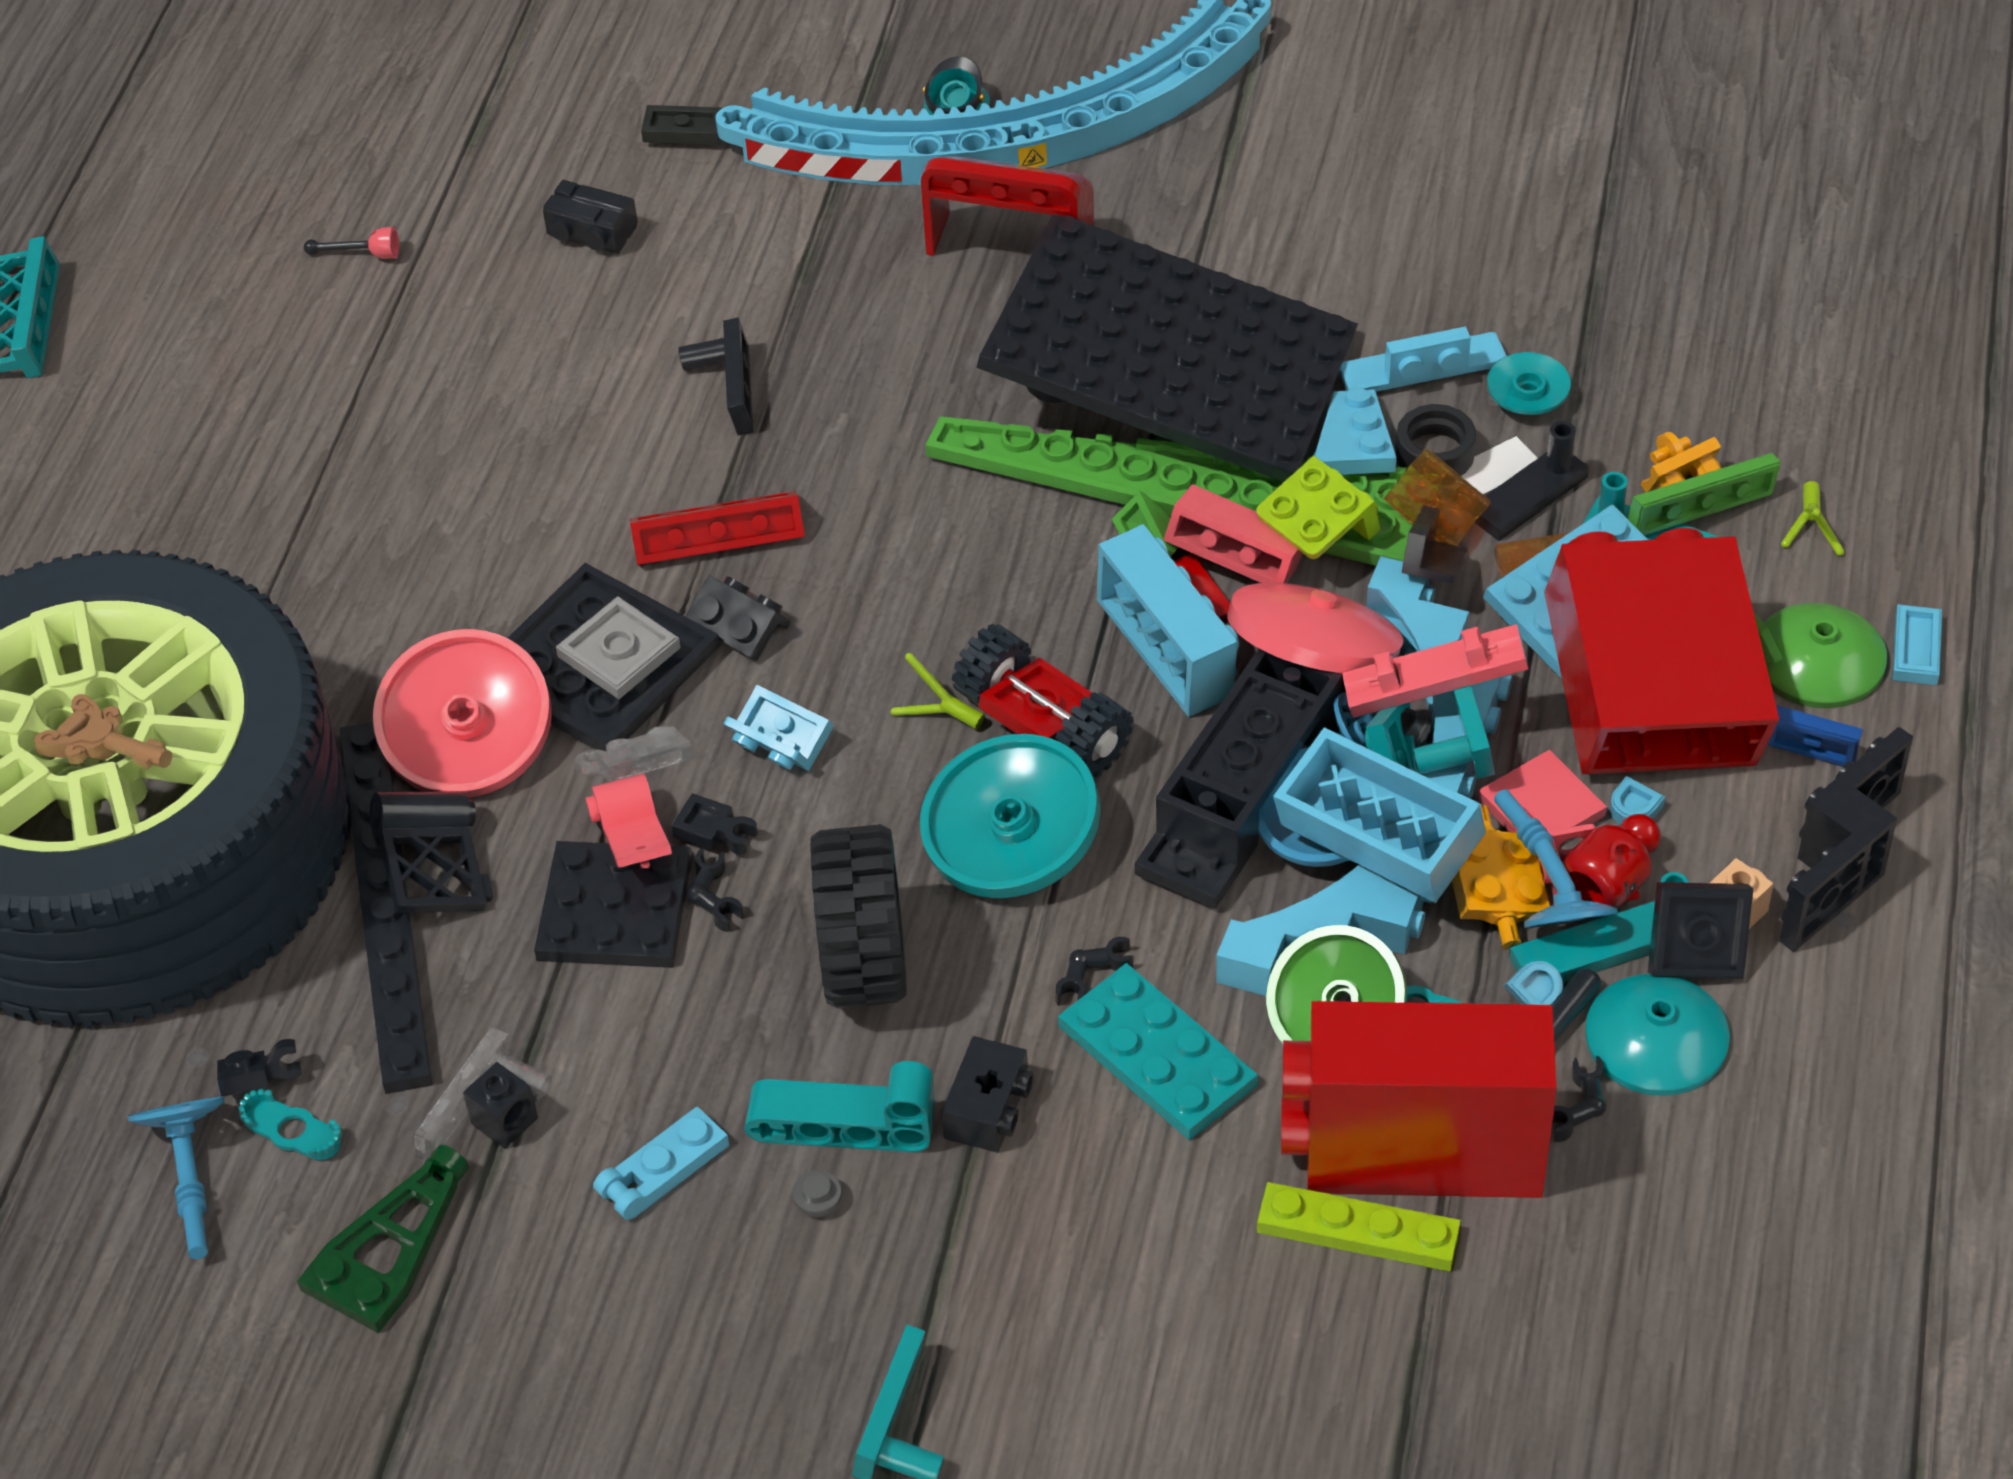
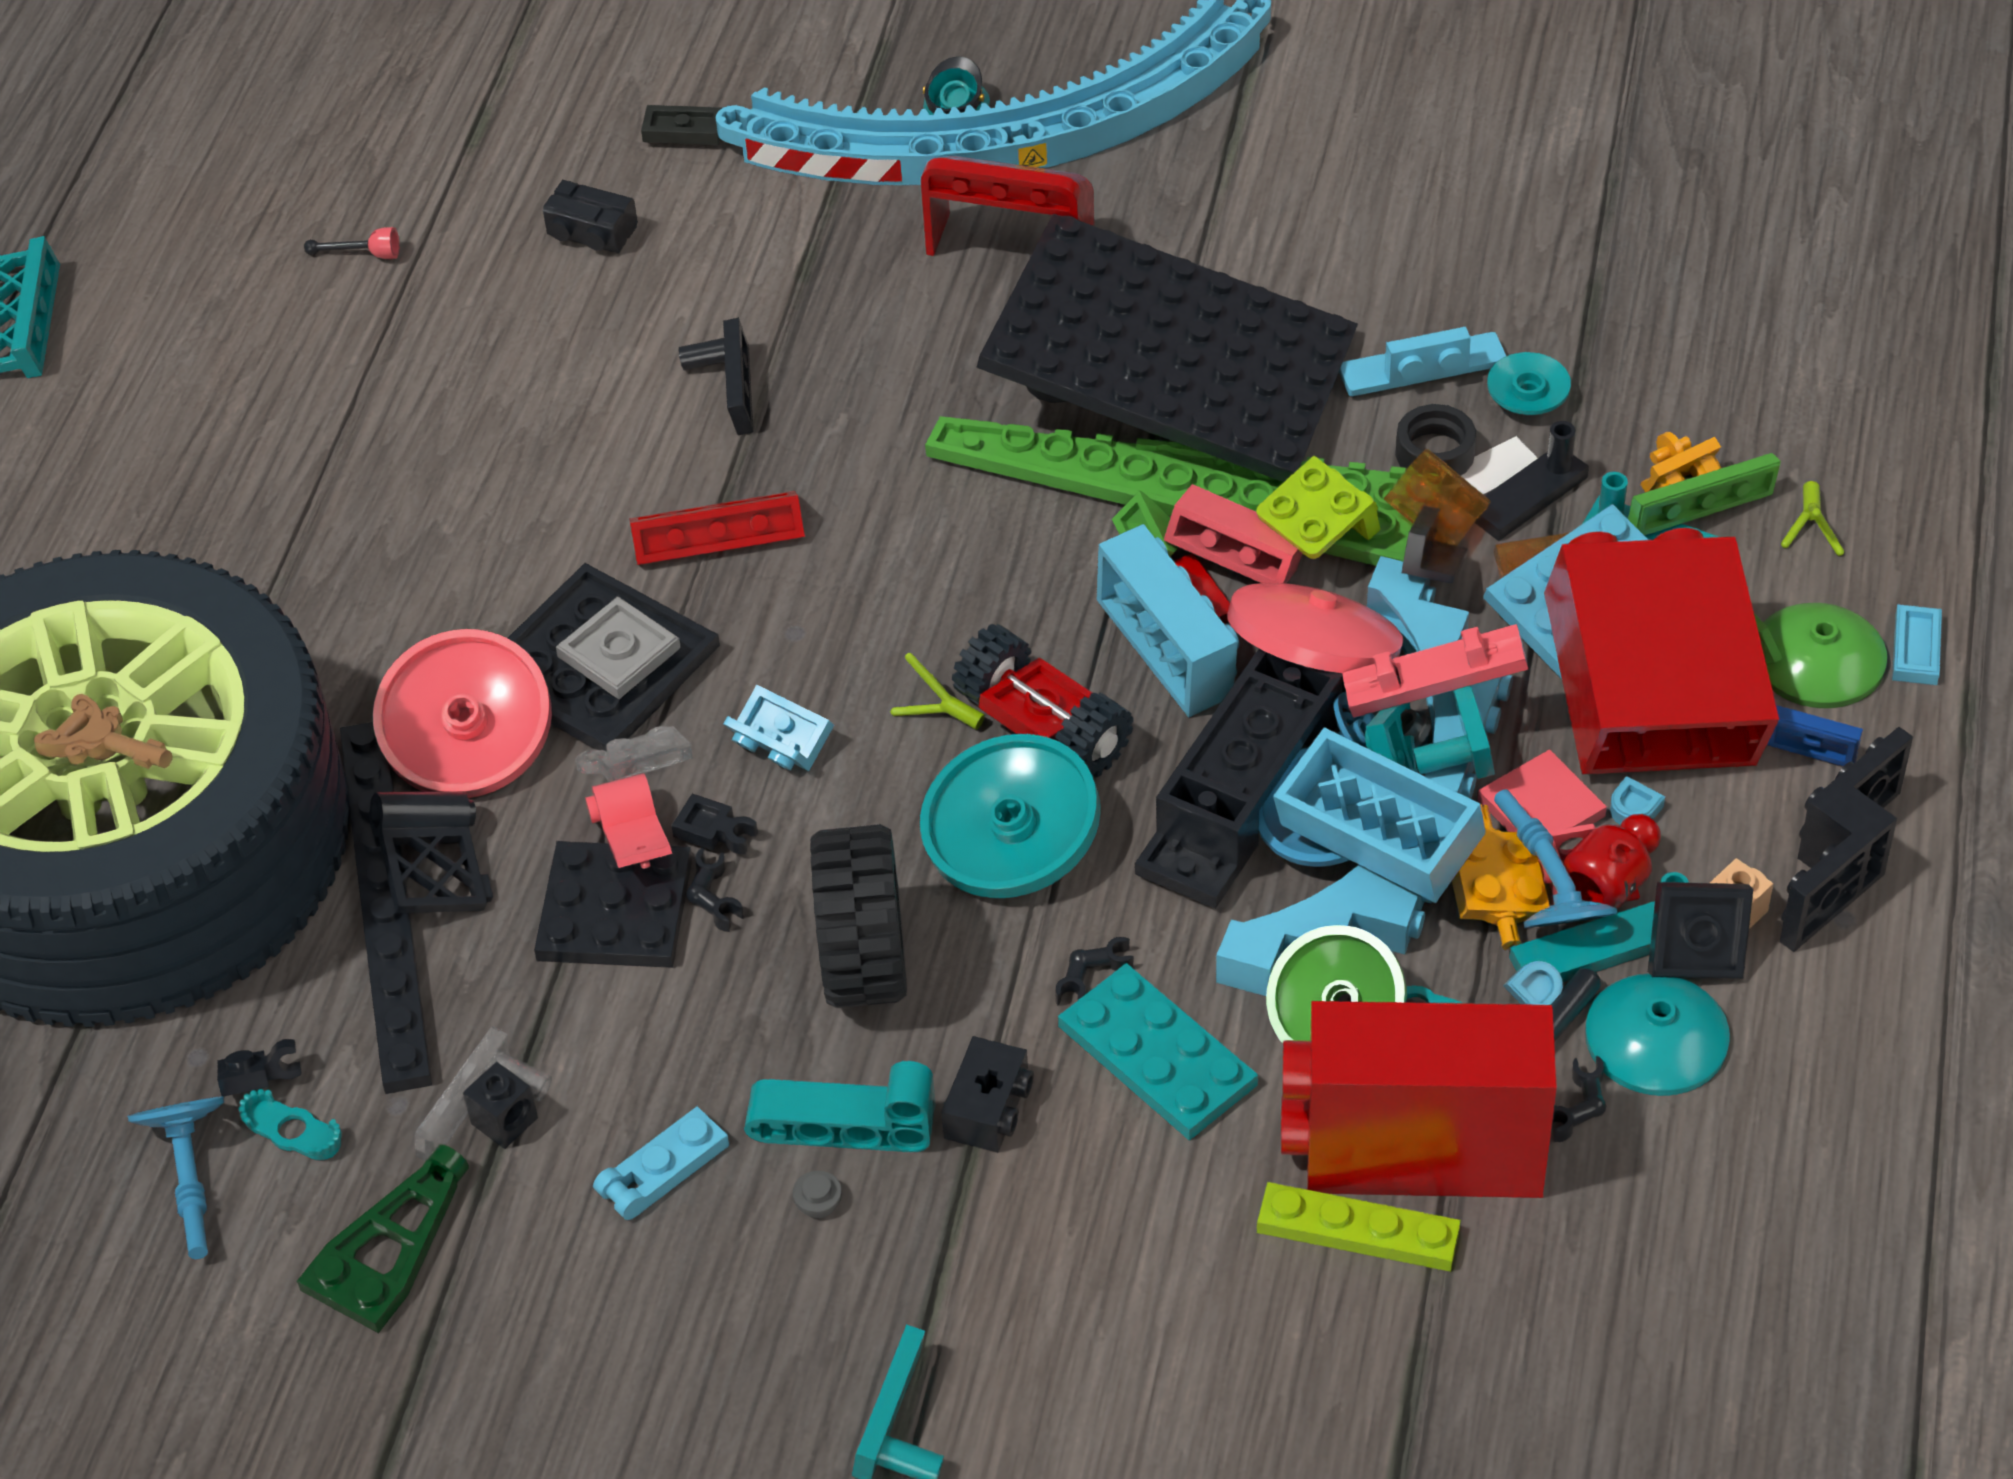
(736, 617): black bracket -> none
(1356, 435): medium azure wing -> none

